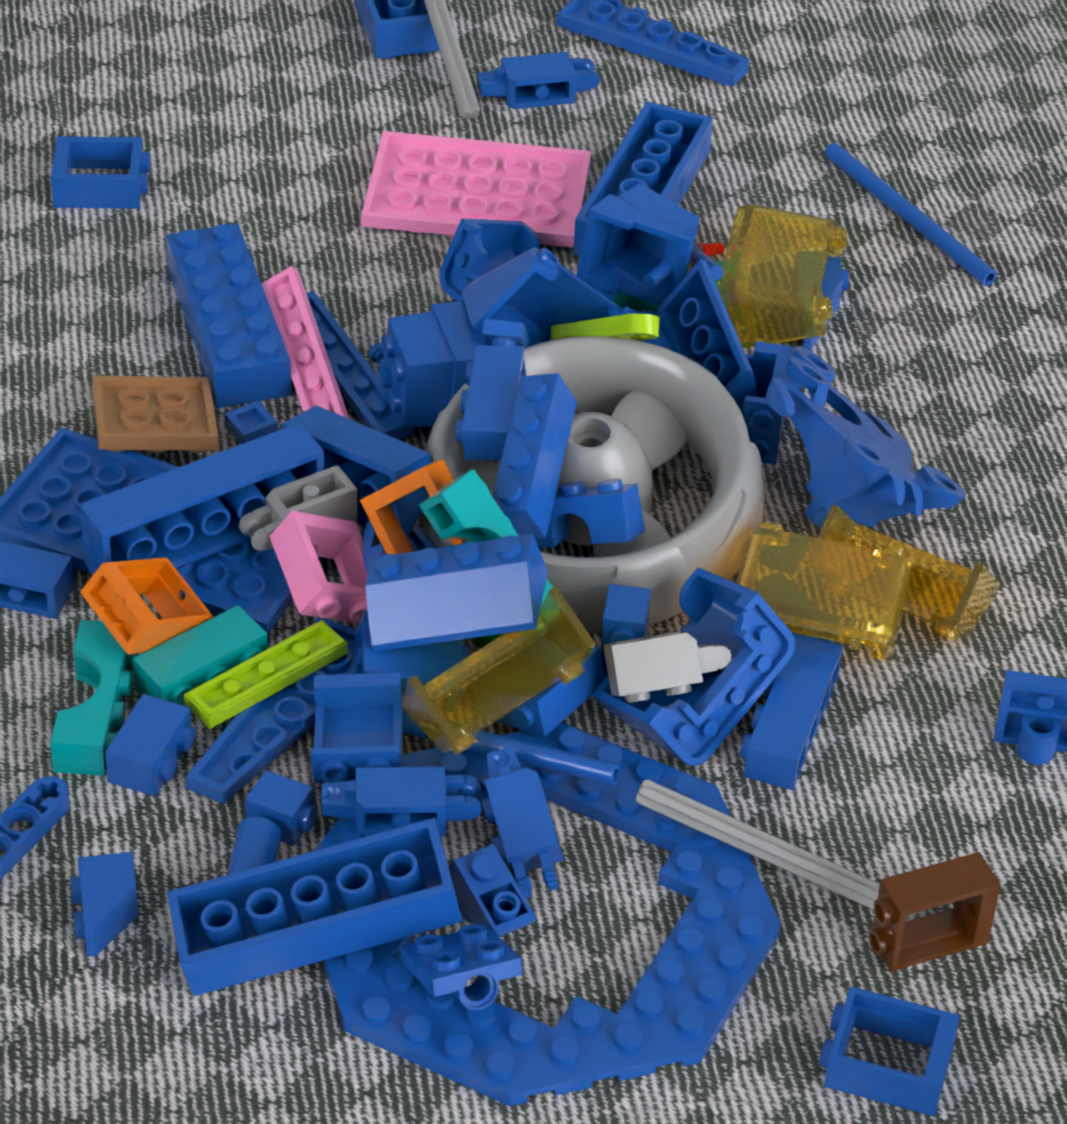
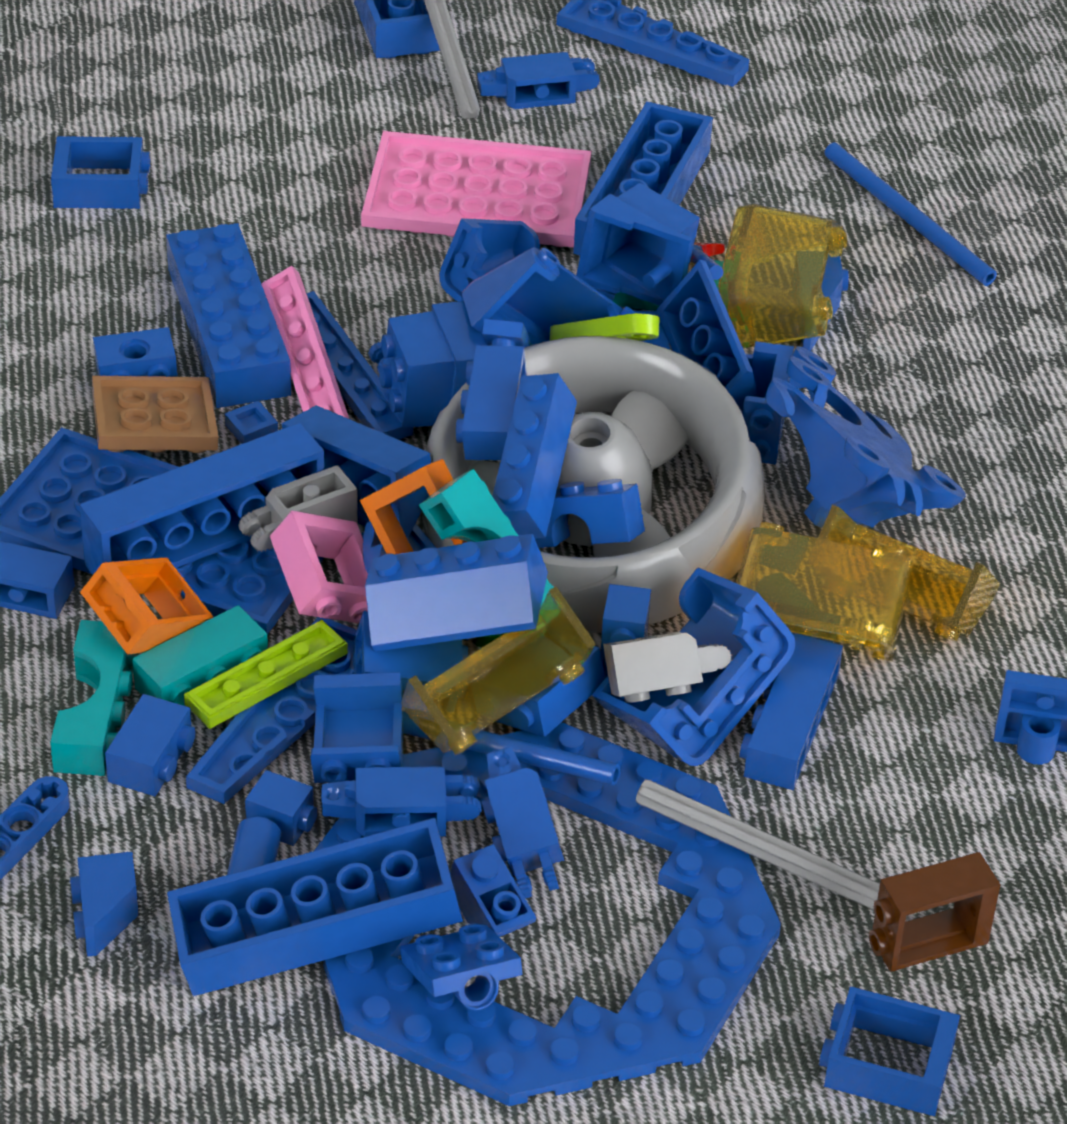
(136, 354): none -> blue brick

